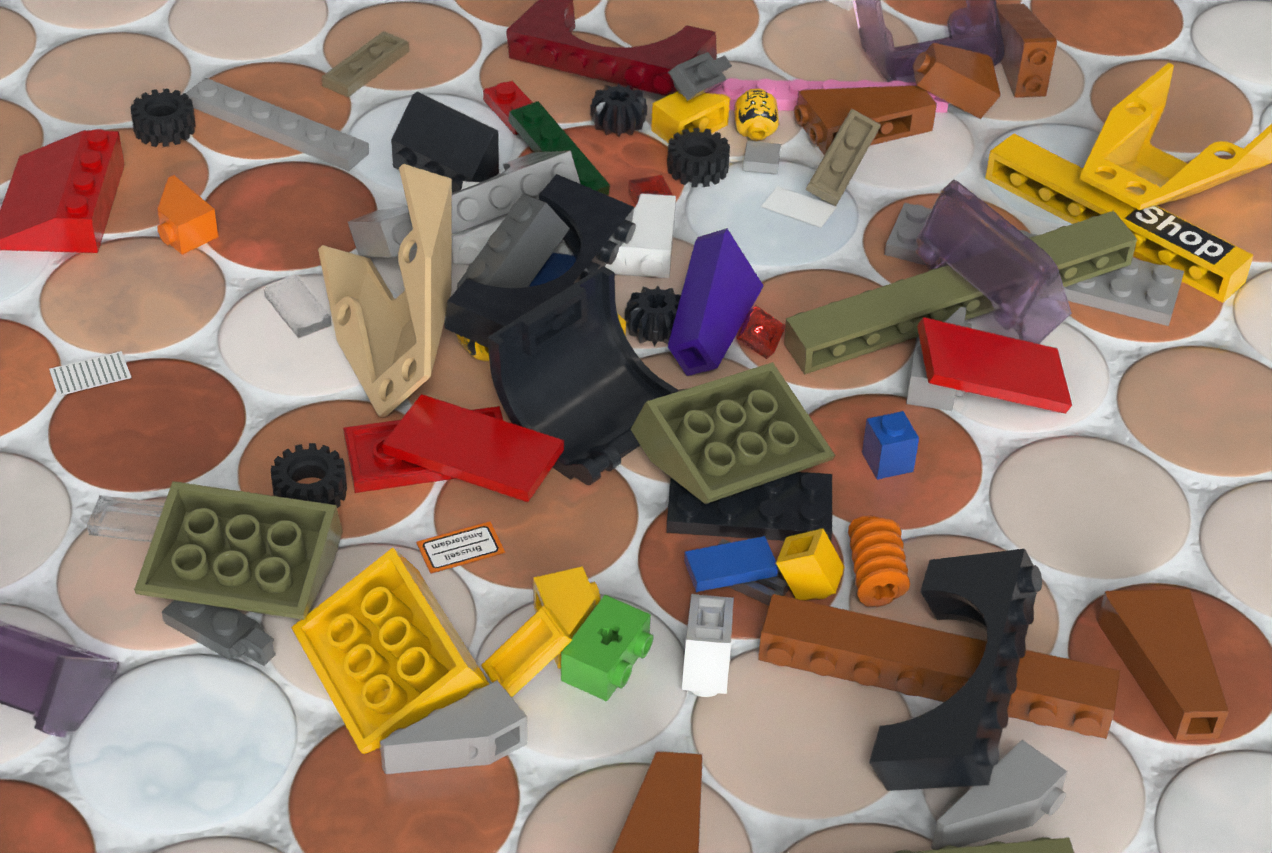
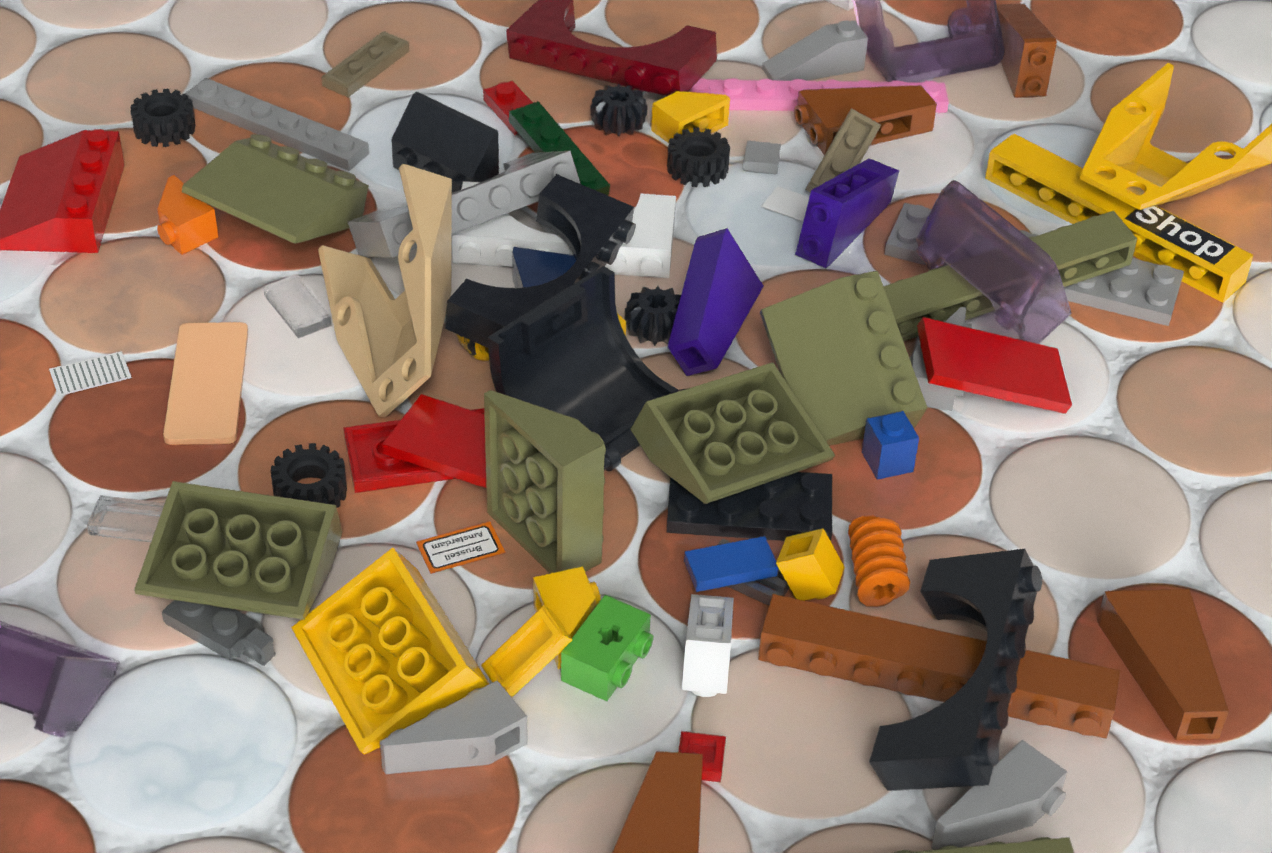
(206, 384): none -> light nougat piece
(279, 190): none -> olive slope
(518, 246): dark grey slope -> none
(545, 482): none -> olive slope
(648, 185): clear red plate -> none
(699, 75): dark grey hinge -> none
(712, 749): none -> red tile
(756, 113): yellow head -> none
(761, 332): clear red plate -> none
(824, 53): none -> light grey slope
(844, 209): none -> dark purple slope
(844, 356): none -> olive slope
(958, 77): dark orange slope -> none

